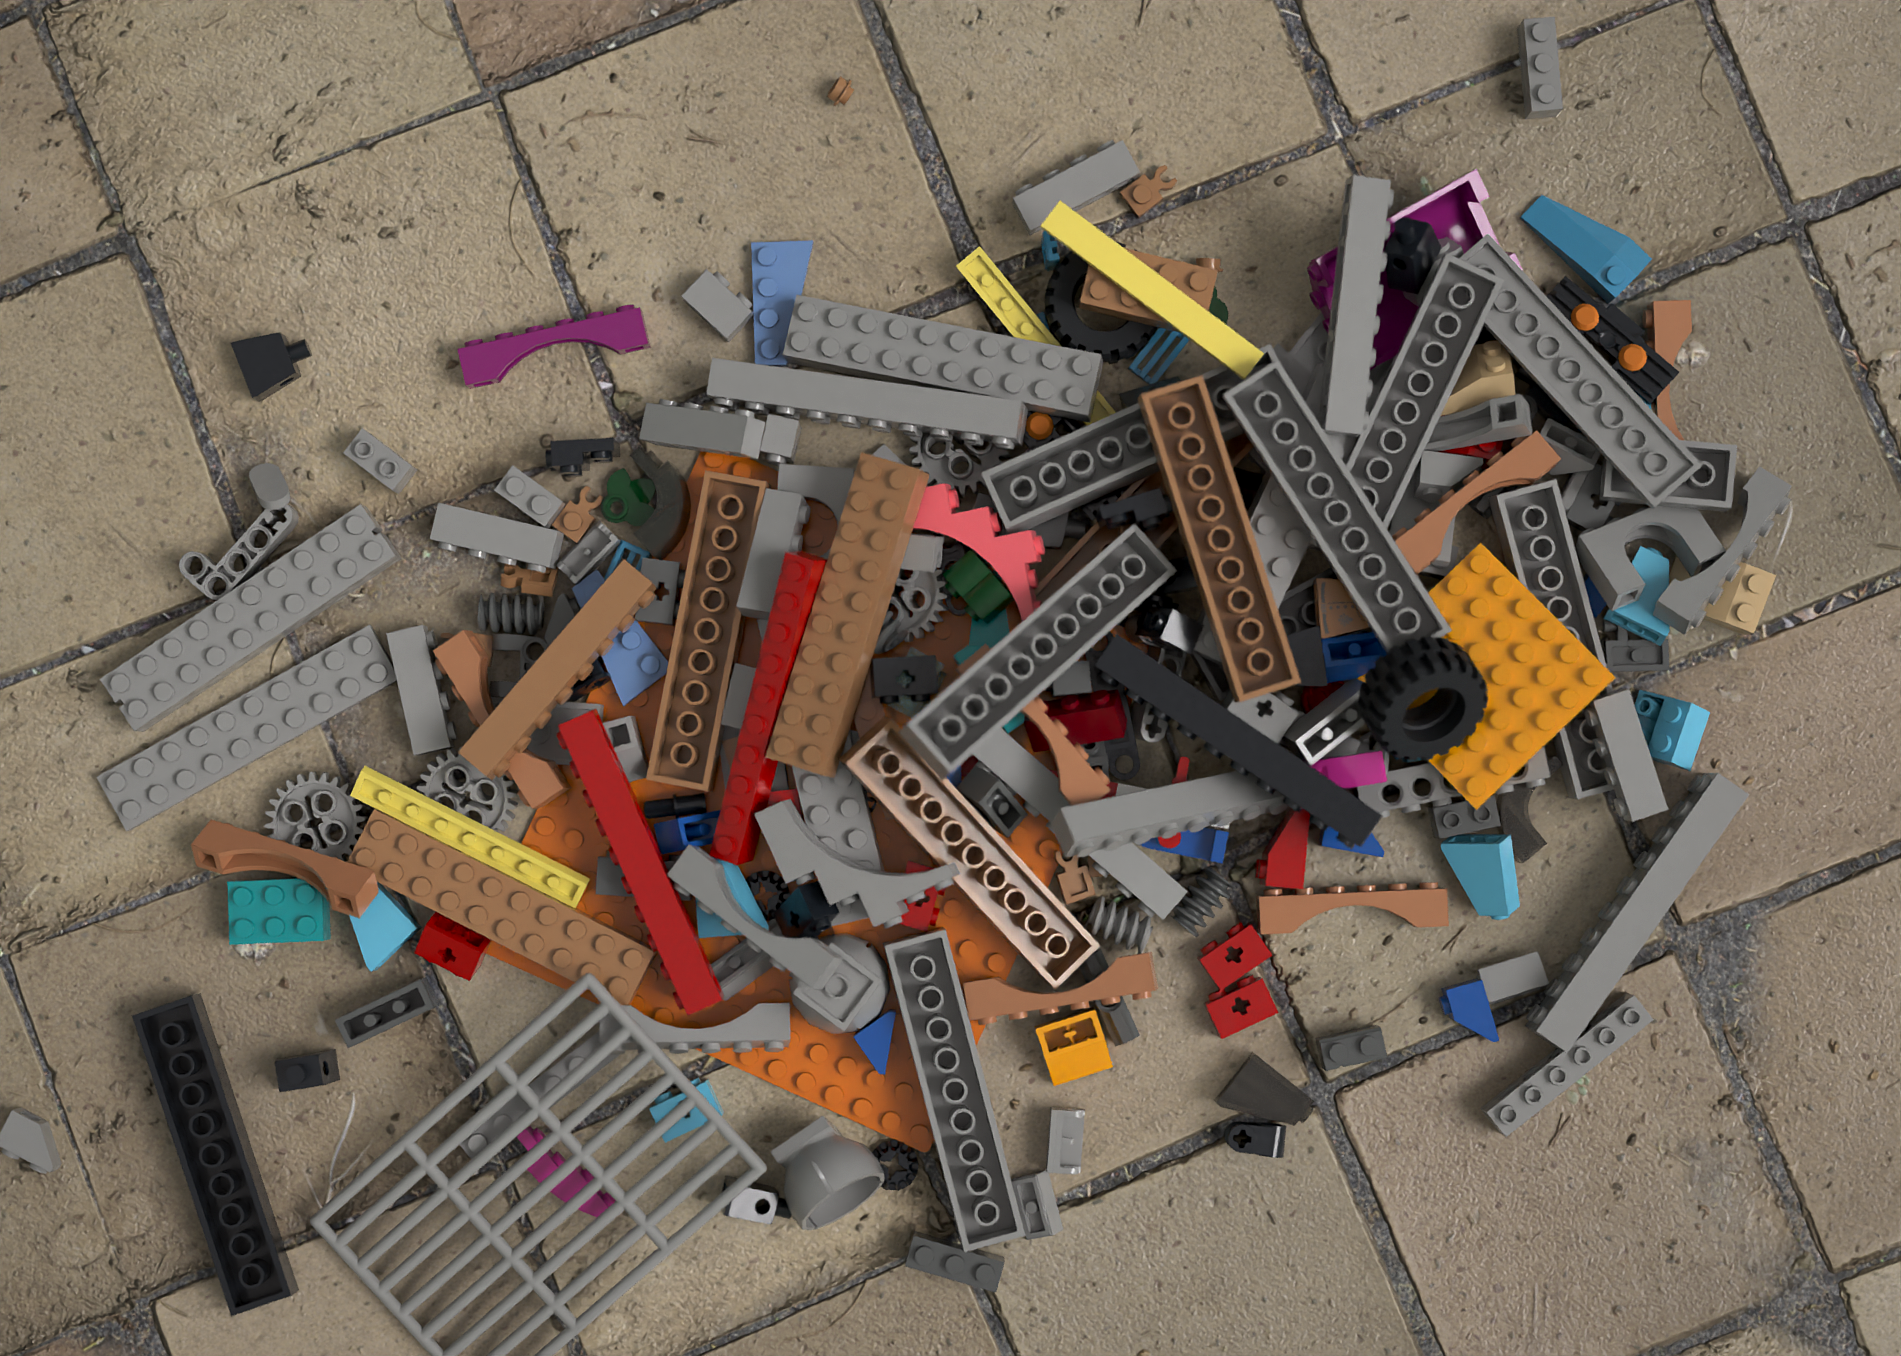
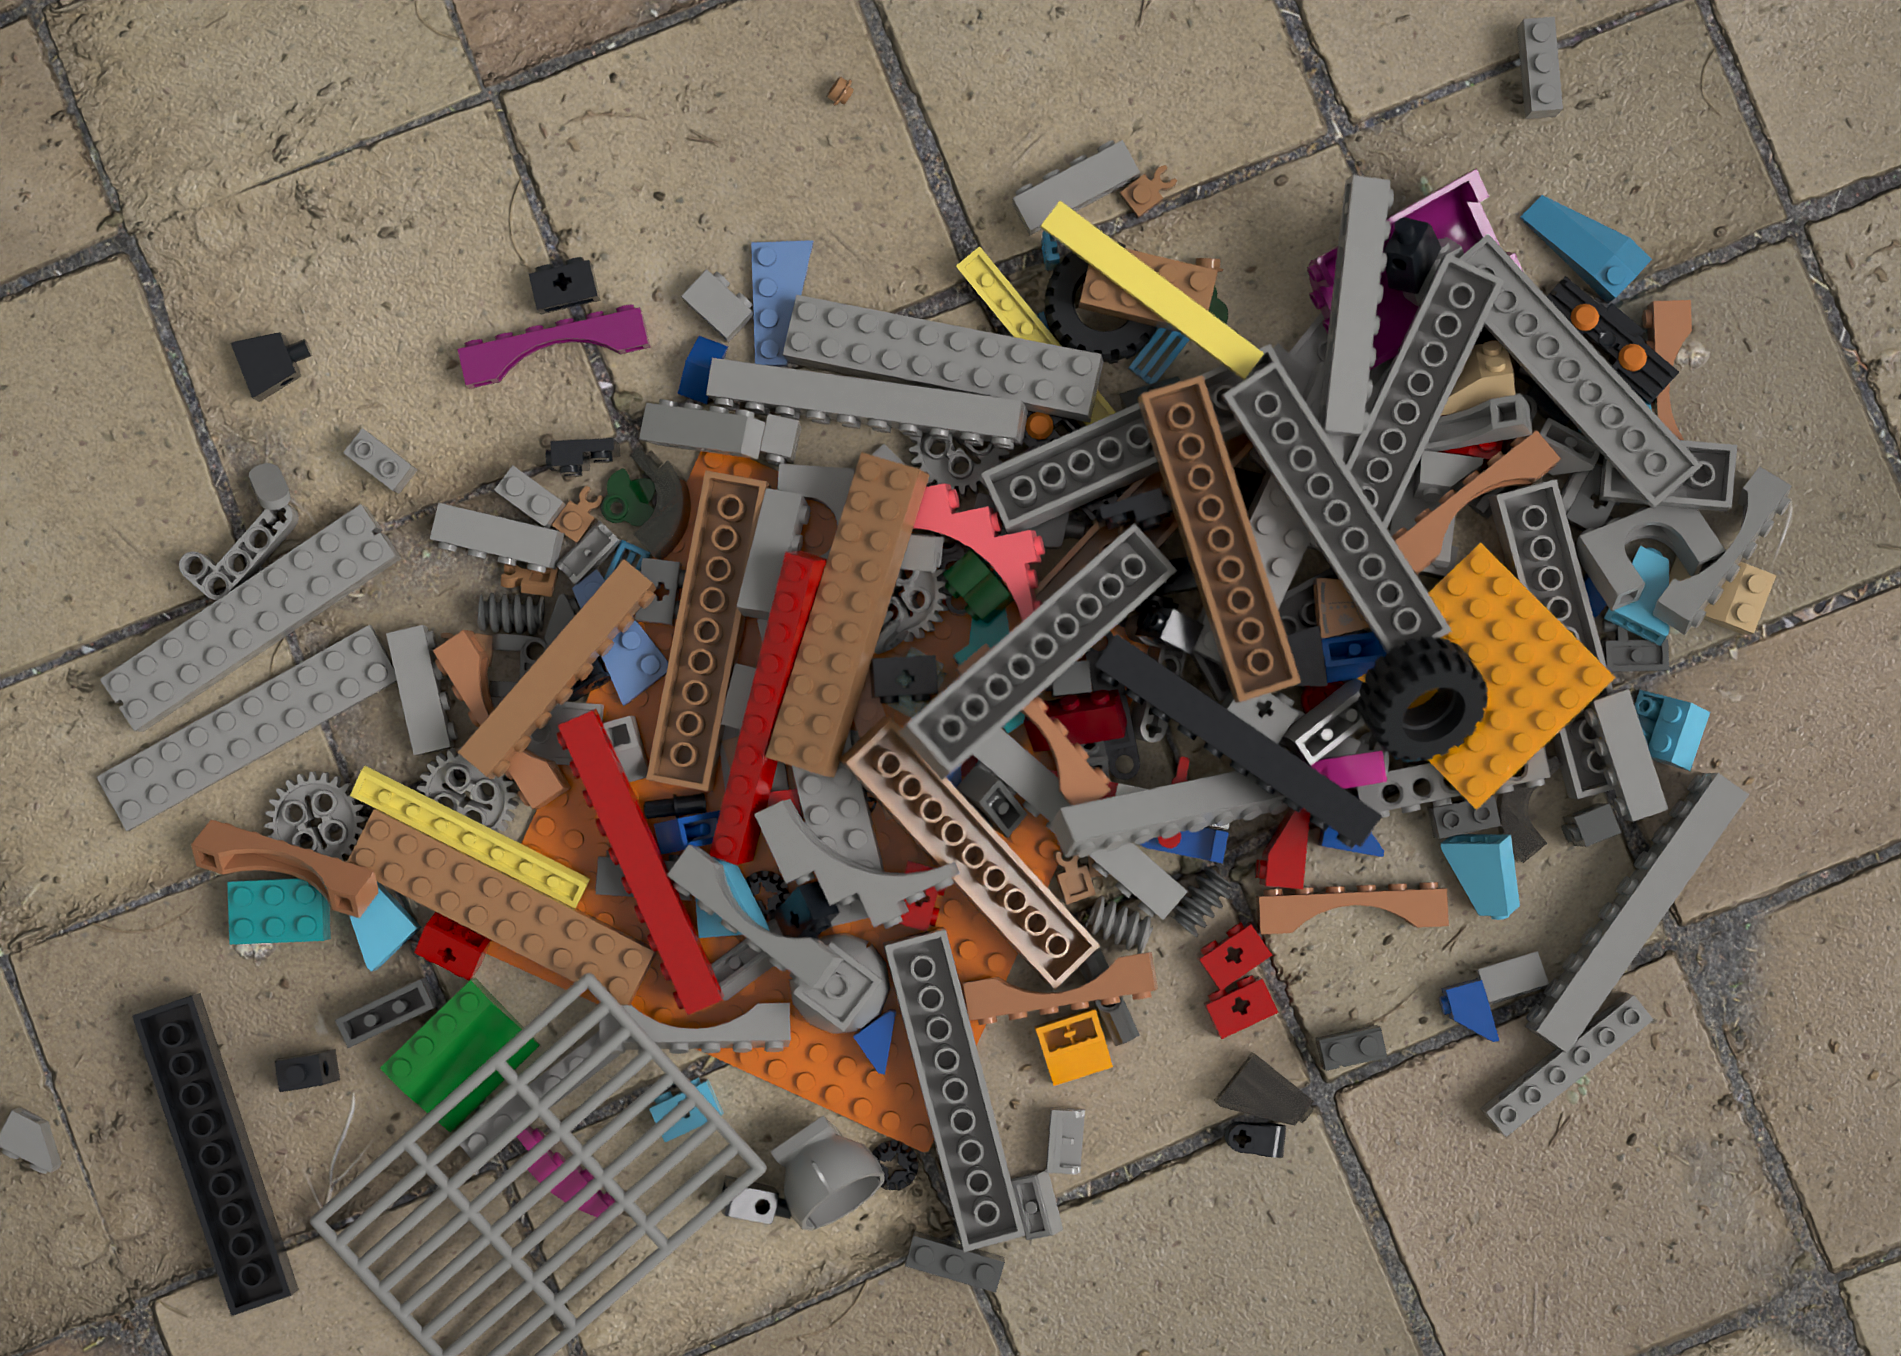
(453, 1048): none -> green slope
(549, 295): none -> black brick
(697, 369): none -> blue slope
(1590, 825): none -> dark grey brick

